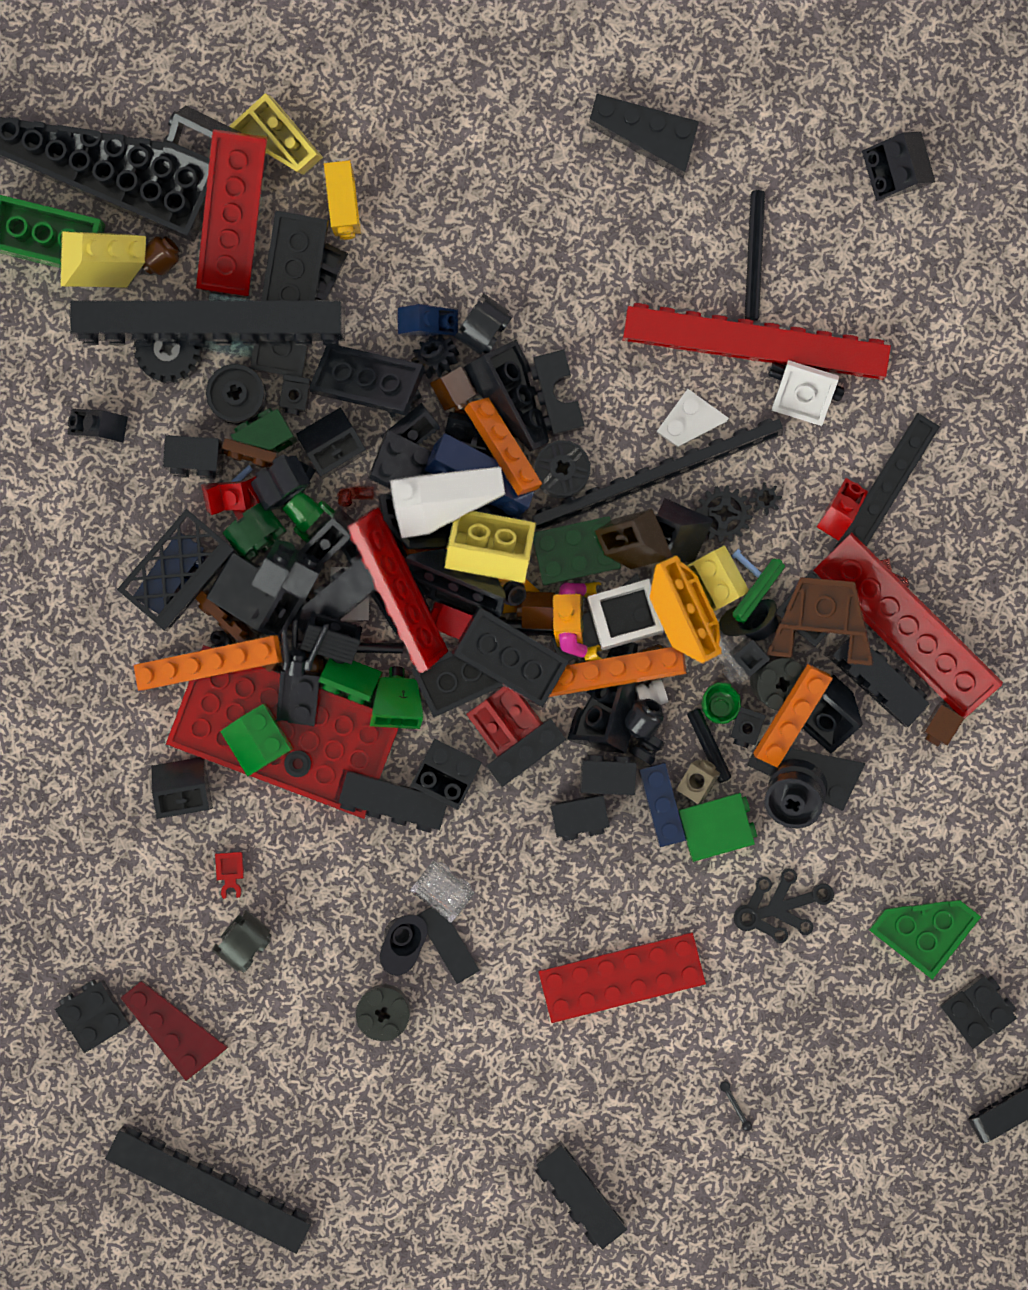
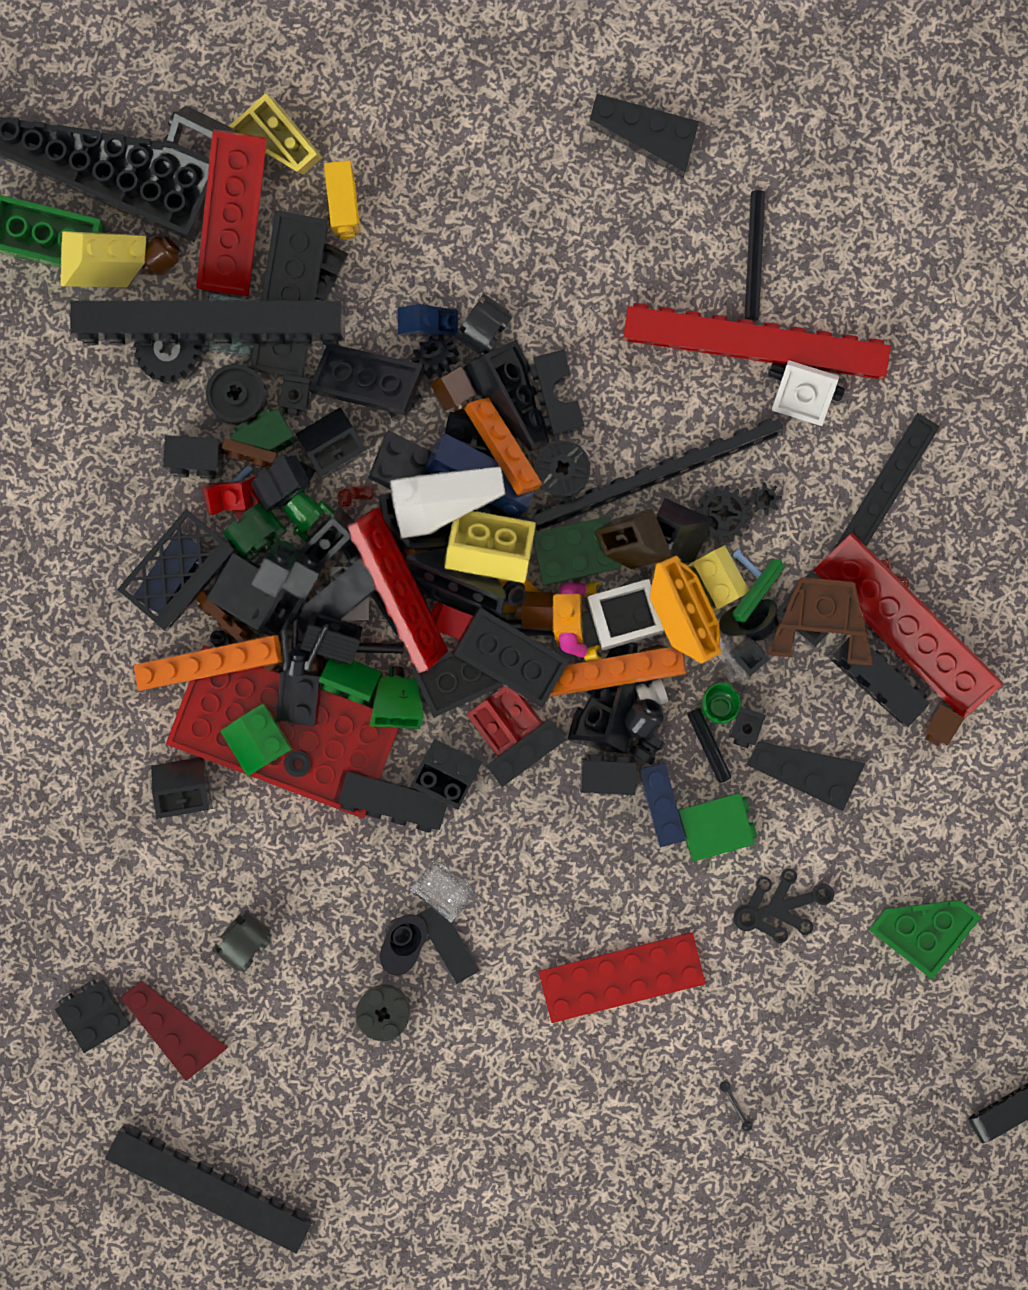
(97, 425): black slope -> none
(230, 868): red plate -> none
(416, 426): black brick -> none
(580, 816): black brick -> none
(581, 1196): black brick -> none
(689, 786): dark tan brick -> none
(690, 419): white wing -> none
(764, 680): pearl dark grey brick -> none
(792, 715): orange plate -> none
(796, 794): black wheel -> none
(834, 716): black slope -> none
(842, 509): red slope -> none
(898, 165): black slope -> none
(979, 1010): black plate -> none

